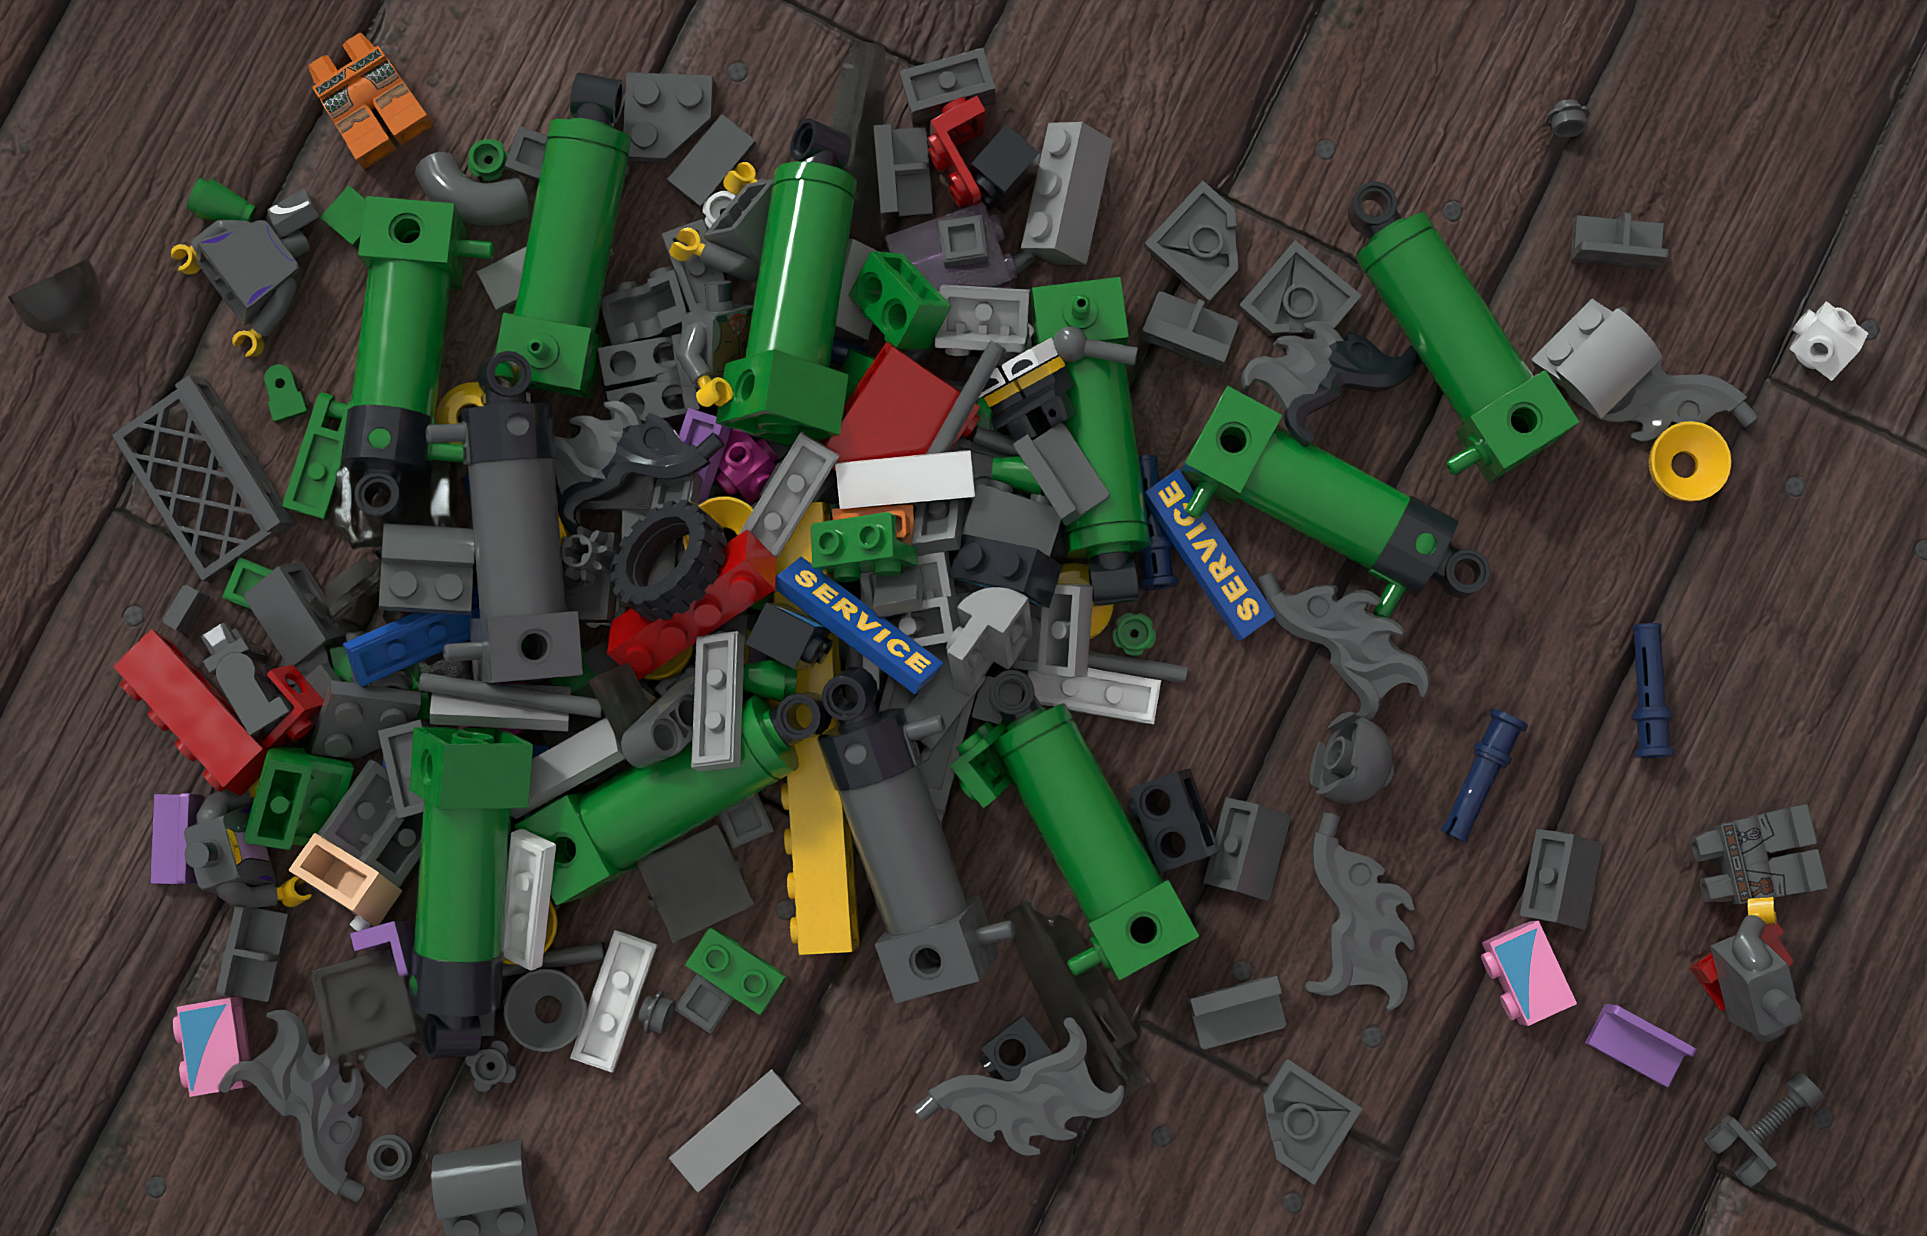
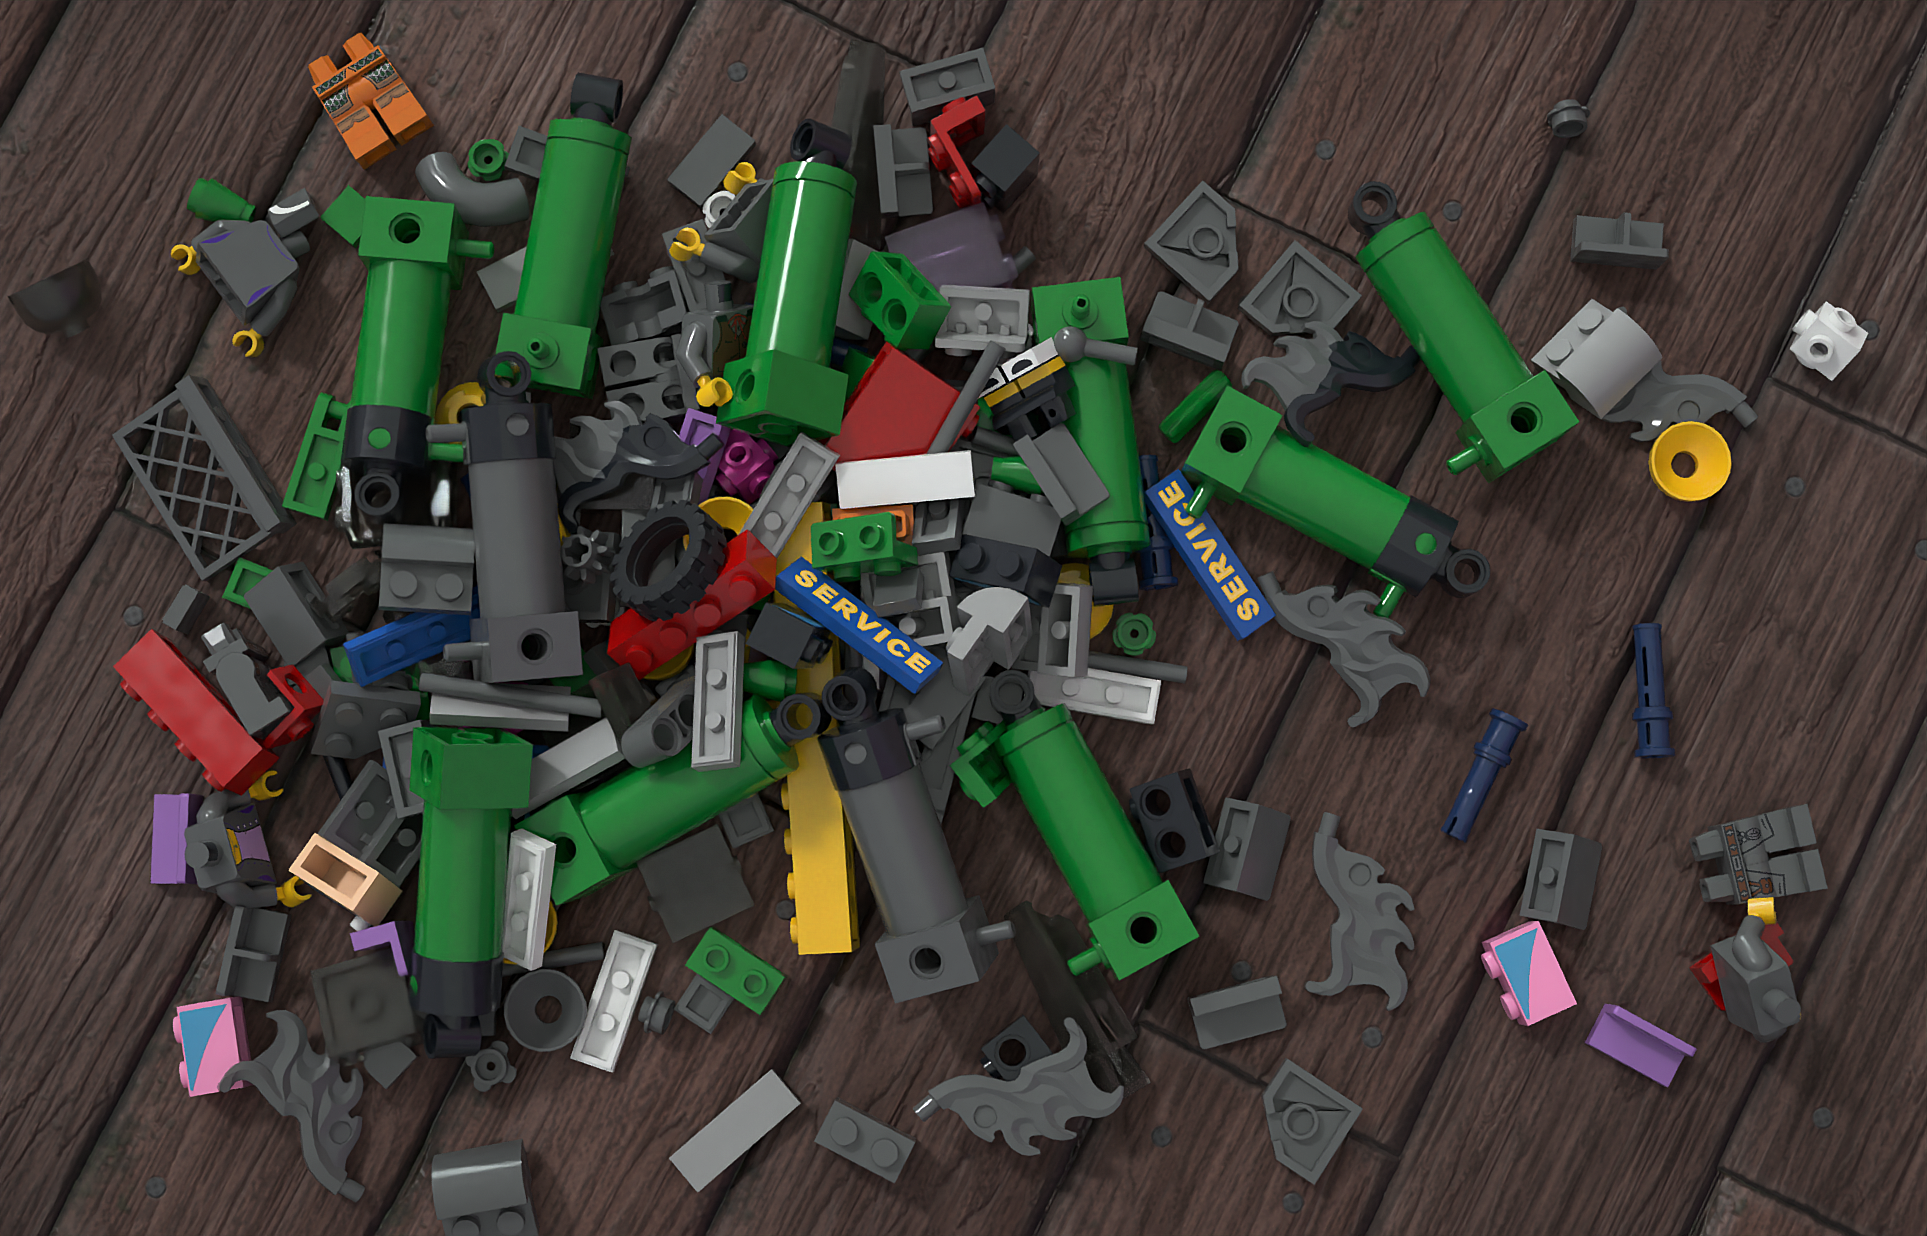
(285, 401): green piece -> none
(295, 797): green brick -> none
(376, 1160): dark grey plate -> none
(665, 113): dark grey plate -> none
(865, 1140): none -> dark grey brick
(963, 241): dark grey tile -> none
(1067, 193): light grey brick -> none
(1194, 406): none -> green axle
(1353, 762): dark grey cylinder -> none
(1801, 1093): dark grey bar -> none

